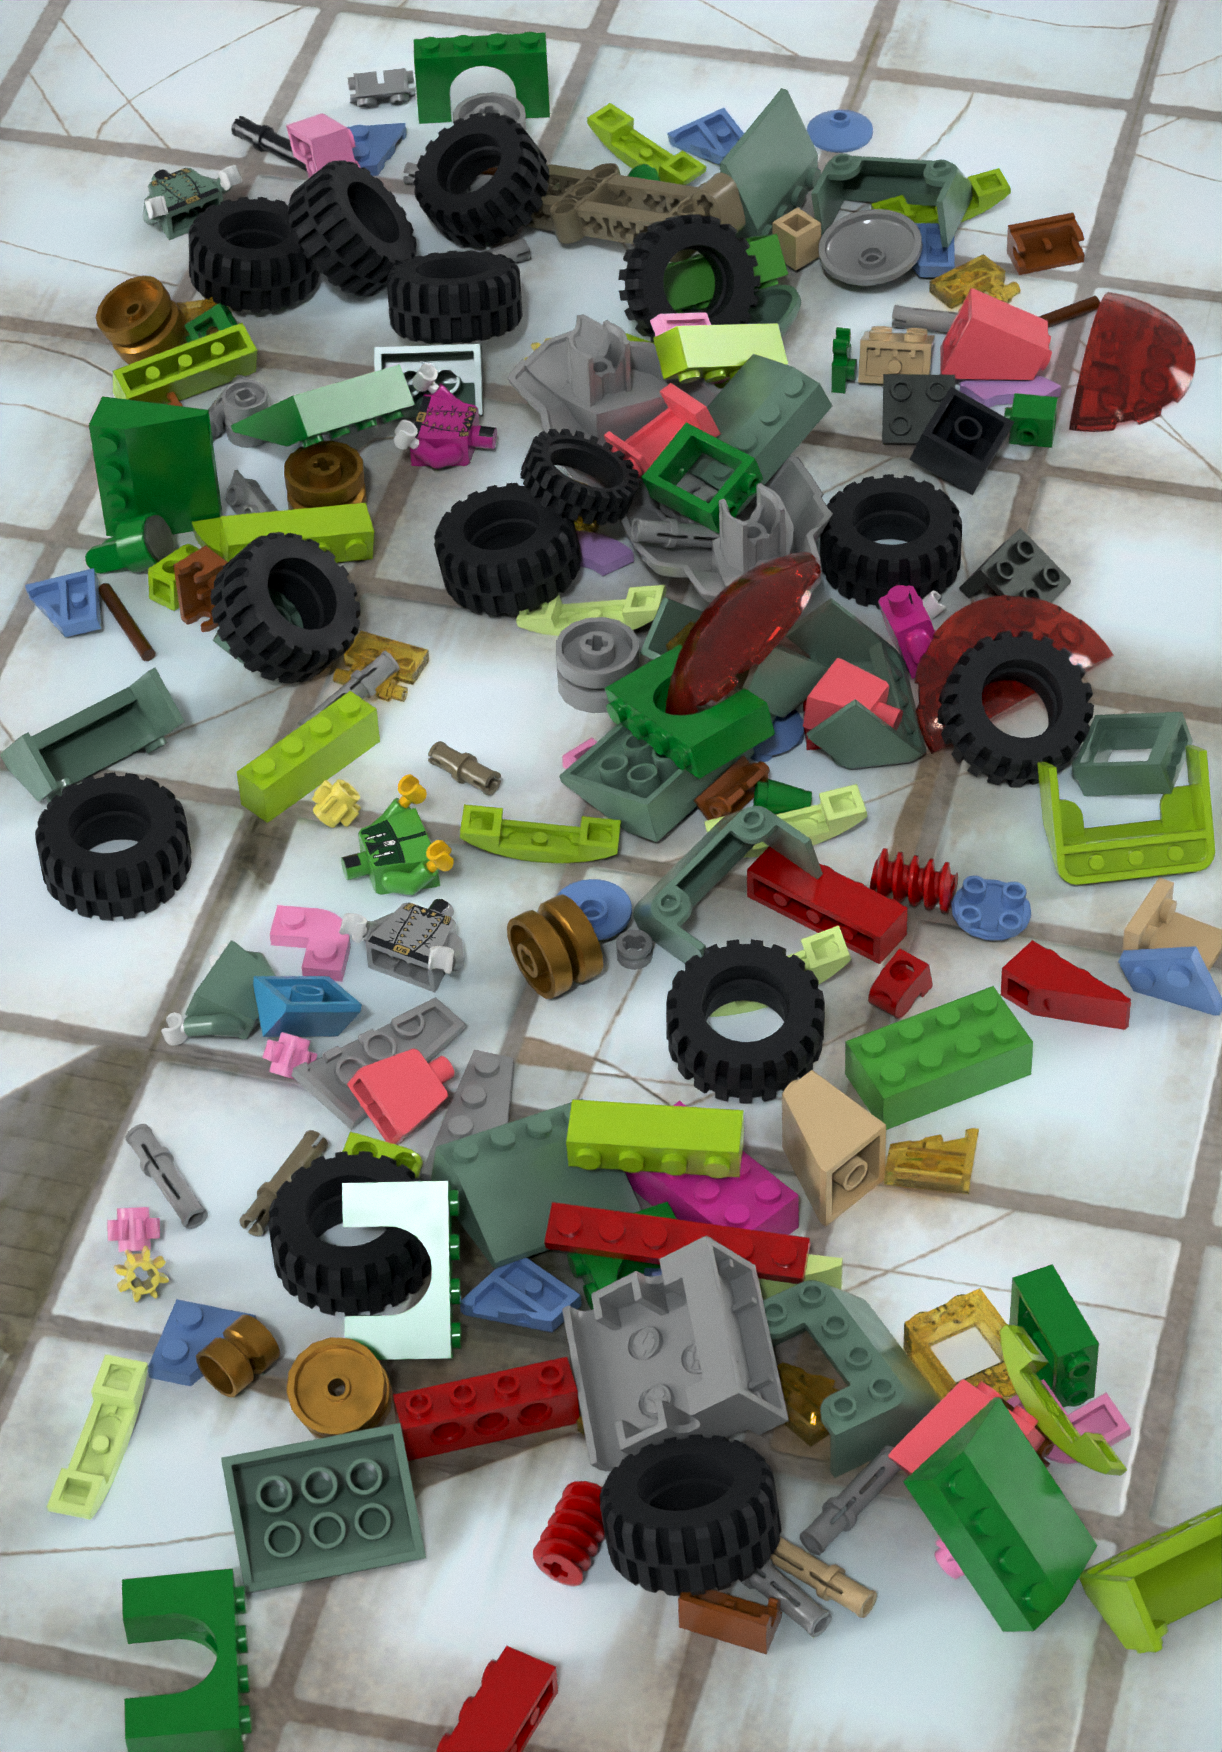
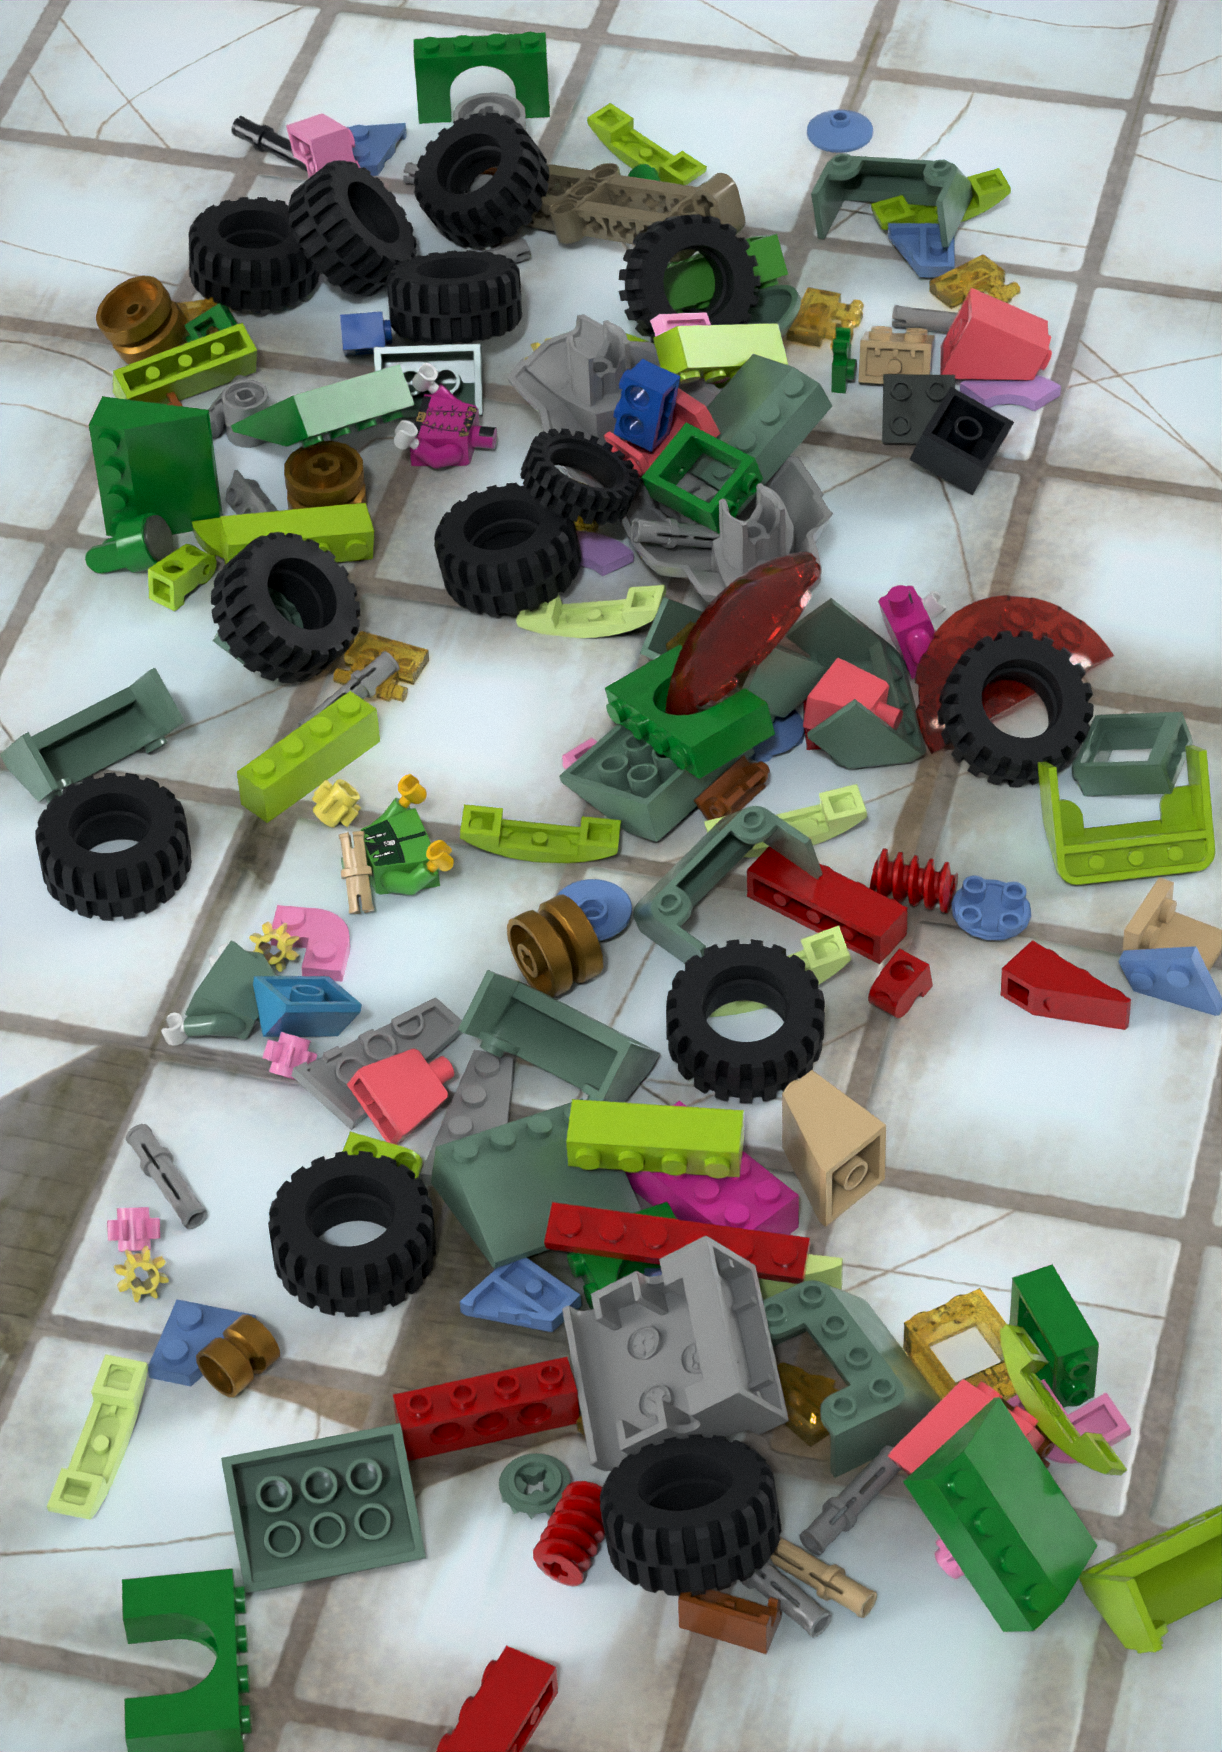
(69, 601): medium blue wing -> none
(126, 622): reddish brown bar -> none
(183, 195): sand green torso -> none
(194, 584): dark orange hinge -> none
(285, 944): none -> light yellow gear
(300, 1156): dark tan pin -> none
(331, 1365): pearl gold wheel -> none
(356, 872): none -> tan pin
(364, 332): none -> blue brick
(369, 90): light grey hinge -> none
(410, 943): light grey torso -> none
(425, 1212): arch -> none
(464, 768): dark tan pin -> none
(531, 1470): none -> sand green gear
(556, 1038): none -> sand green windscreen
(593, 657): light grey wheel -> none
(635, 940): light grey bush -> none
(646, 404): none -> blue brick
(708, 136): medium blue wing -> none
(772, 165): sand green slope -> none
(780, 796): green cone -> none
(798, 237): tan brick -> none
(817, 316): none -> clear yellow plate
(870, 247): light grey dish -> none
(890, 510): black tyre -> none
(933, 1163): clear yellow wing -> none
(938, 1057): bright green brick -> none
(1018, 570): pearl dark grey bracket -> none
(1033, 420): green brick -> none
(1045, 243): dark orange hinge -> none
(1071, 311): reddish brown bar -> none
(1131, 365): clear red brick -> none

